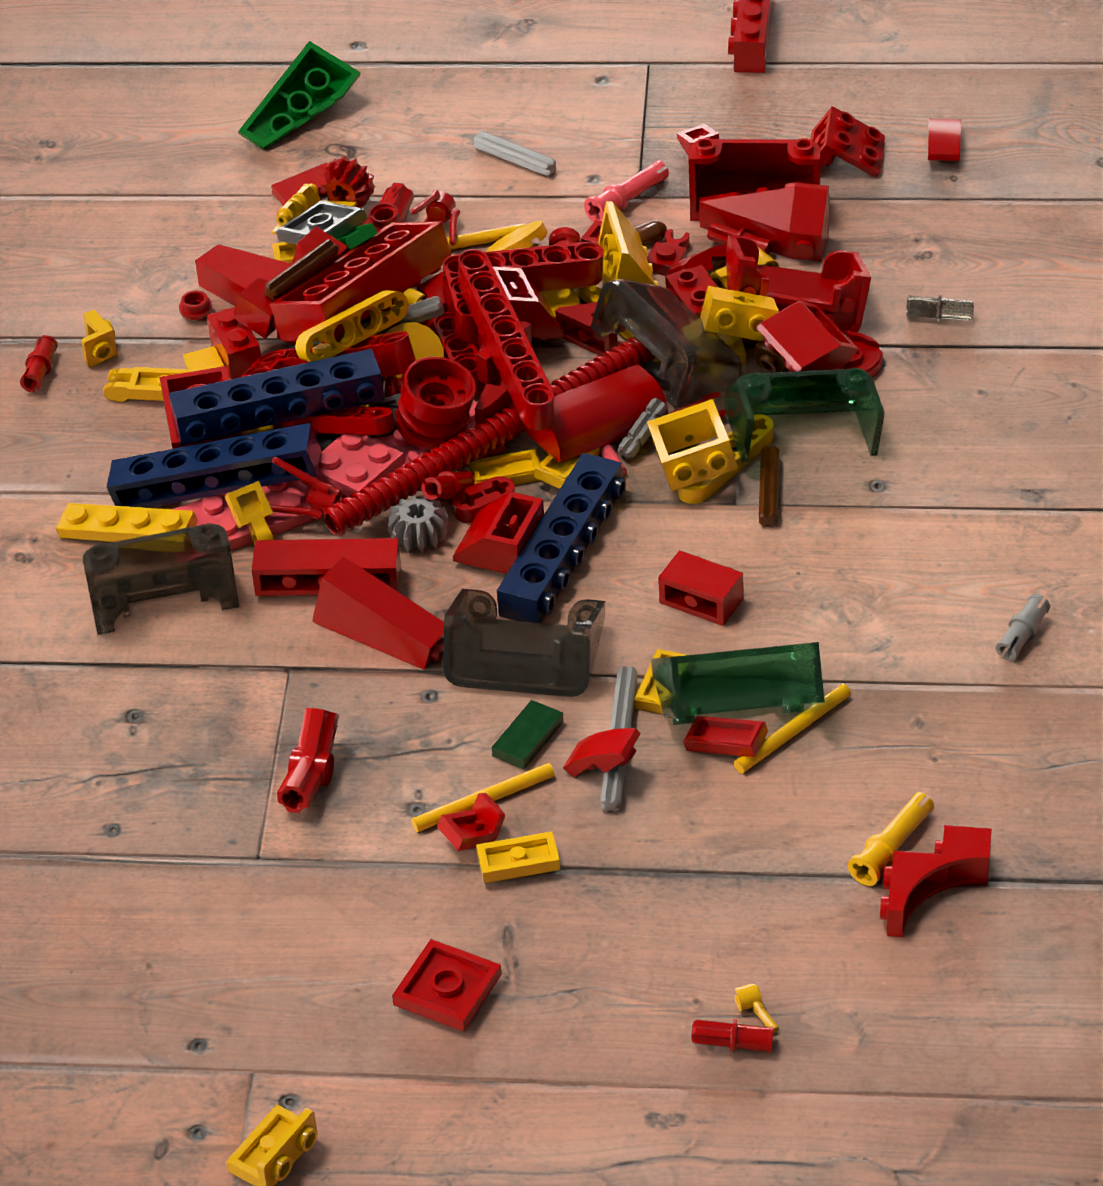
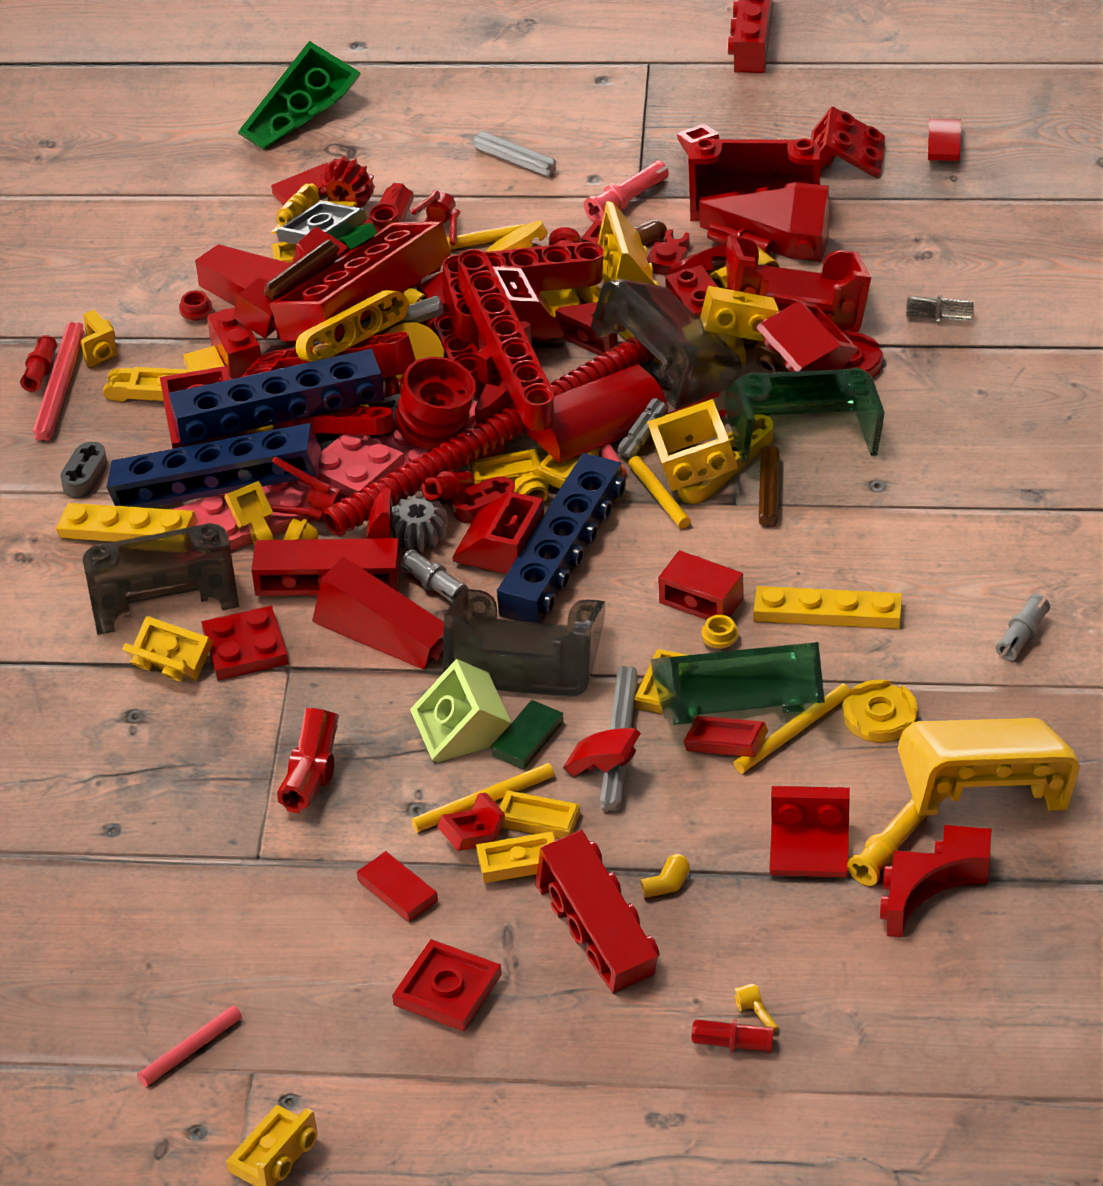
(58, 381): none -> coral axle
(91, 471): none -> dark grey beam
(169, 648): none -> yellow bracket
(189, 1046): none -> coral bar
(245, 642): none -> red plate
(300, 530): none -> yellow plate
(380, 516): none -> red slope
(397, 886): none -> red tile
(431, 575): none -> light grey pin
(460, 713): none -> yellowish green slope
(532, 485): none -> yellow plate
(539, 814): none -> yellow tile
(596, 910): none -> red wedge
(659, 492): none -> yellow bar
(670, 878): none -> yellow arm
(719, 632): none -> yellow plate
(809, 831): none -> red bracket
(827, 607): none -> yellow plate
(879, 710): none -> yellow tile
(986, 753): none -> yellow windscreen

